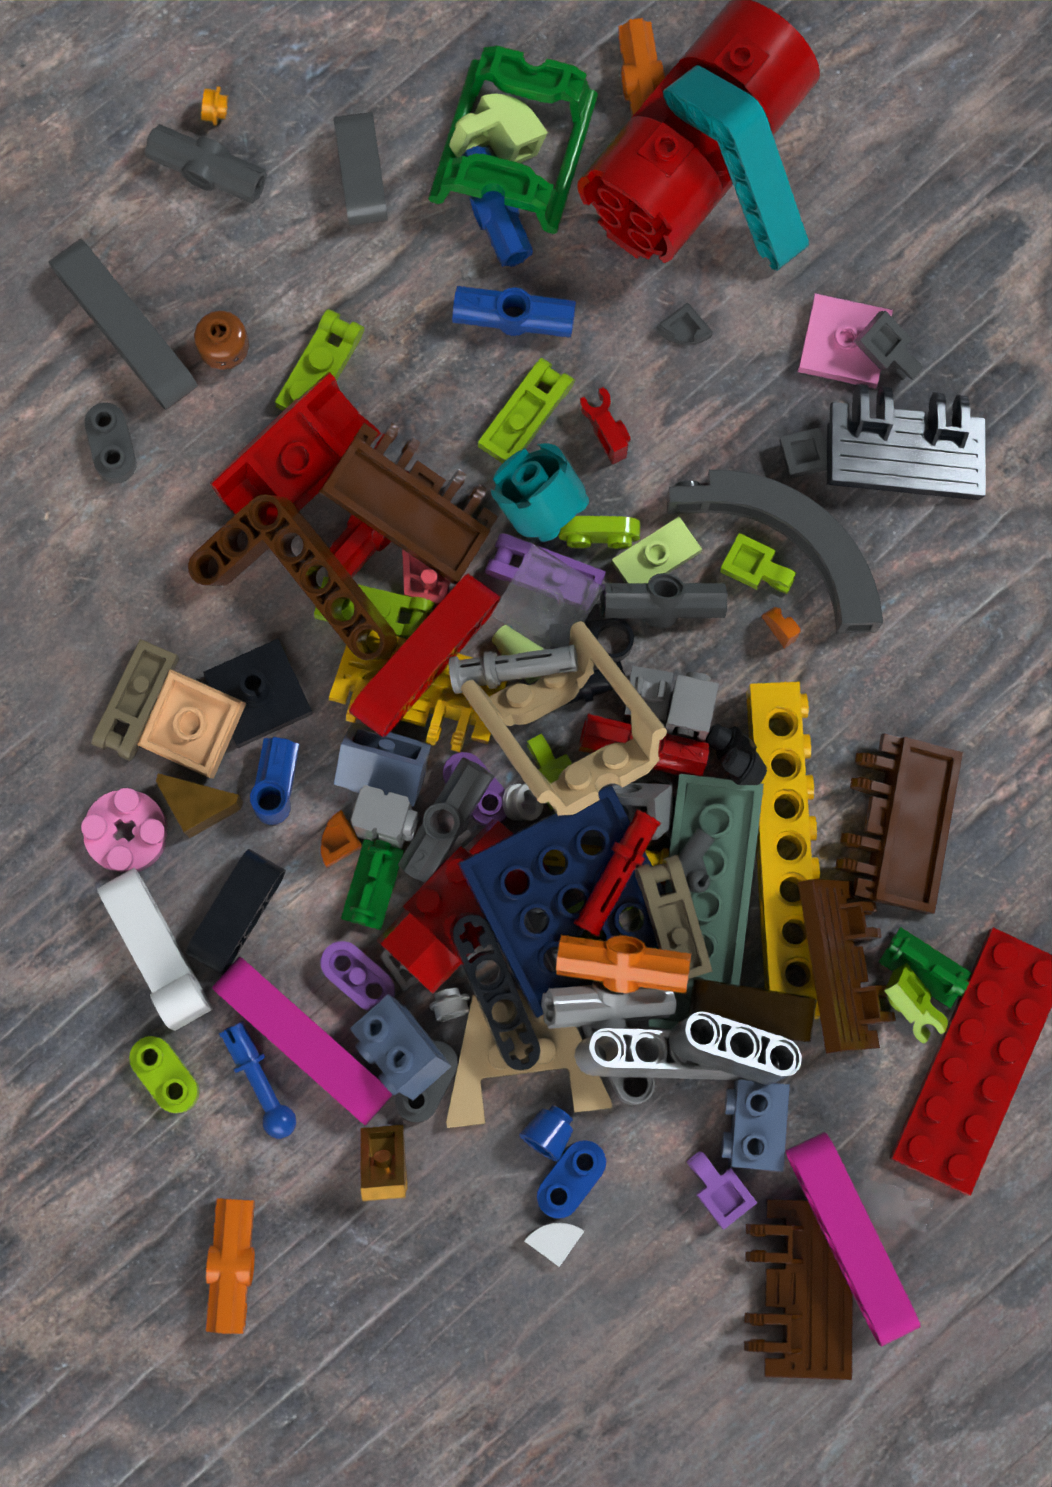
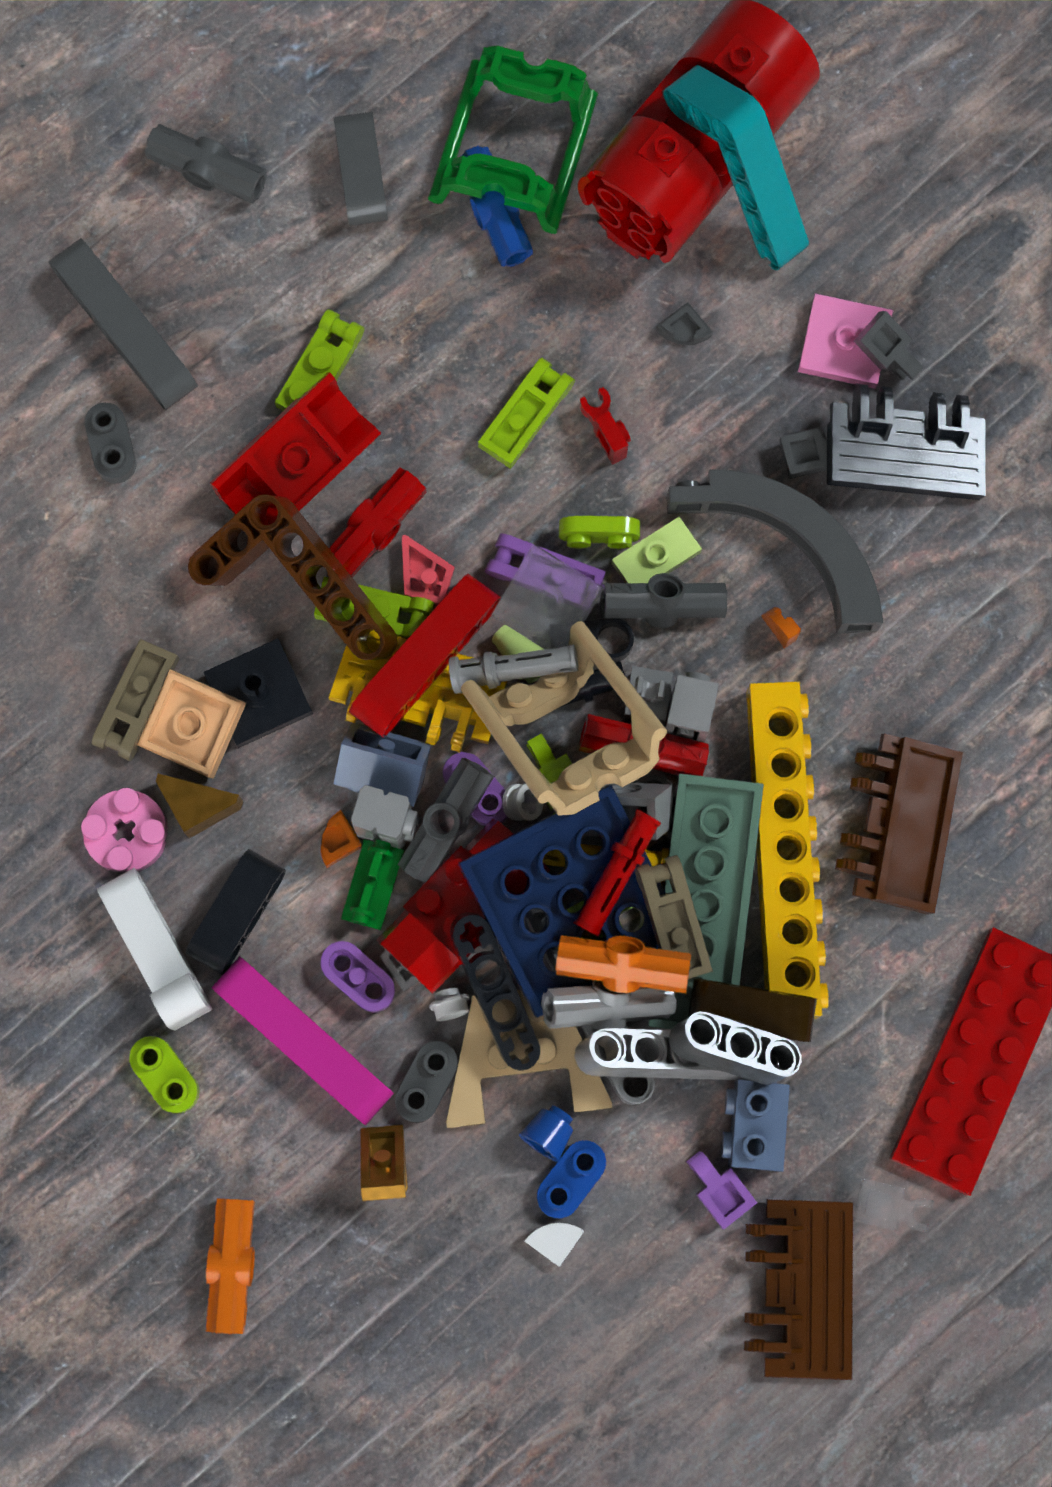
(214, 105): light orange plate -> none
(221, 340): dark orange head -> none
(275, 777): blue piece -> none
(278, 1119): blue pin -> none
(399, 1048): sand blue brick -> none
(408, 505): reddish brown hinge -> none
(487, 309): blue piece -> none
(504, 125): yellowish green brick -> none
(539, 491): teal brick -> none
(640, 67): orange piece -> none
(693, 863): dark grey arm -> none
(737, 754): black piece -> none
(752, 562): lime plate -> none
(840, 966): reddish brown hinge -> none
(853, 1239): dark pink beam -> none
(912, 999): lime plate -> none
(936, 971): green hinge -> none

